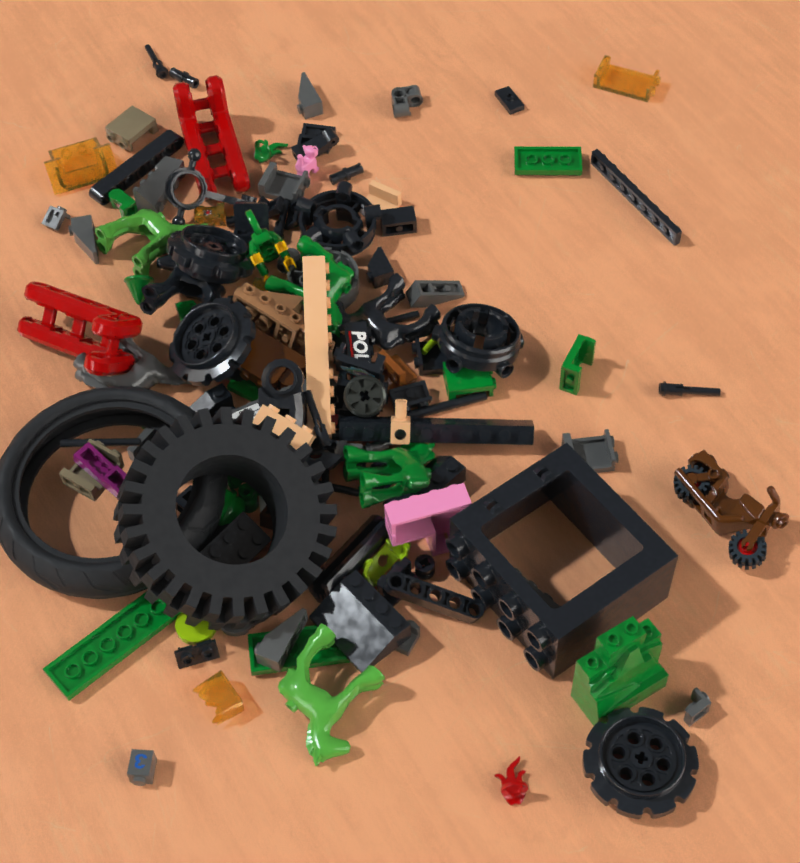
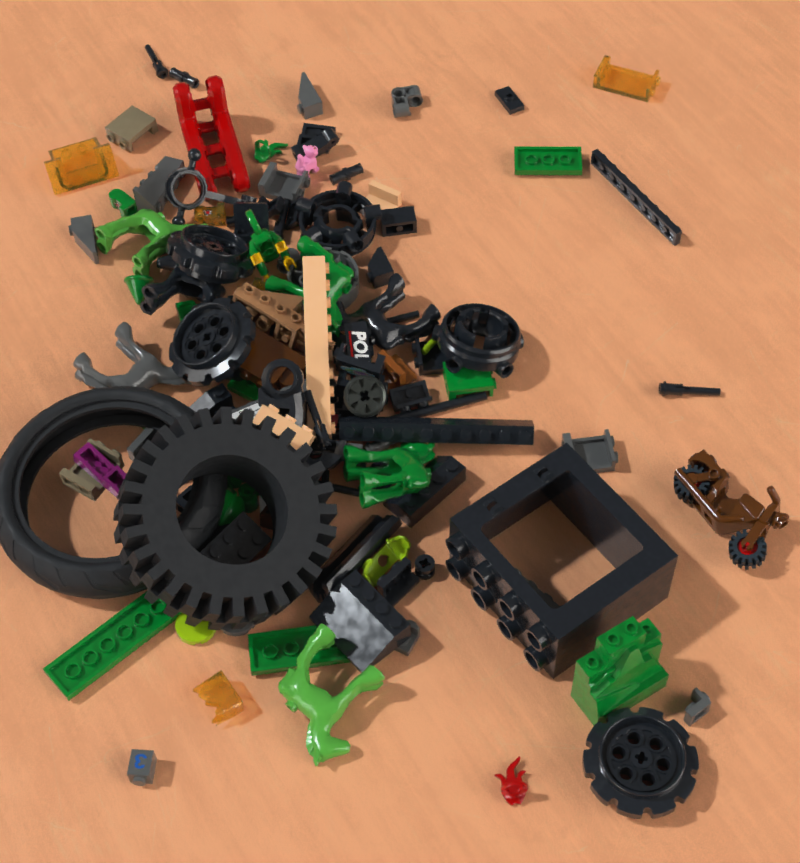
(55, 217): bracket -> none
(107, 322): red beam -> none
(107, 442): black piece -> none
(136, 166): black beam -> none
(197, 654): black hinge -> none
(280, 641): dark grey slope -> none
(400, 421): light nougat bracket -> none
(425, 516): bright pink piece -> none
(434, 292): dark grey slope -> none
(443, 595): black beam -> none
(580, 352): green panel -> none

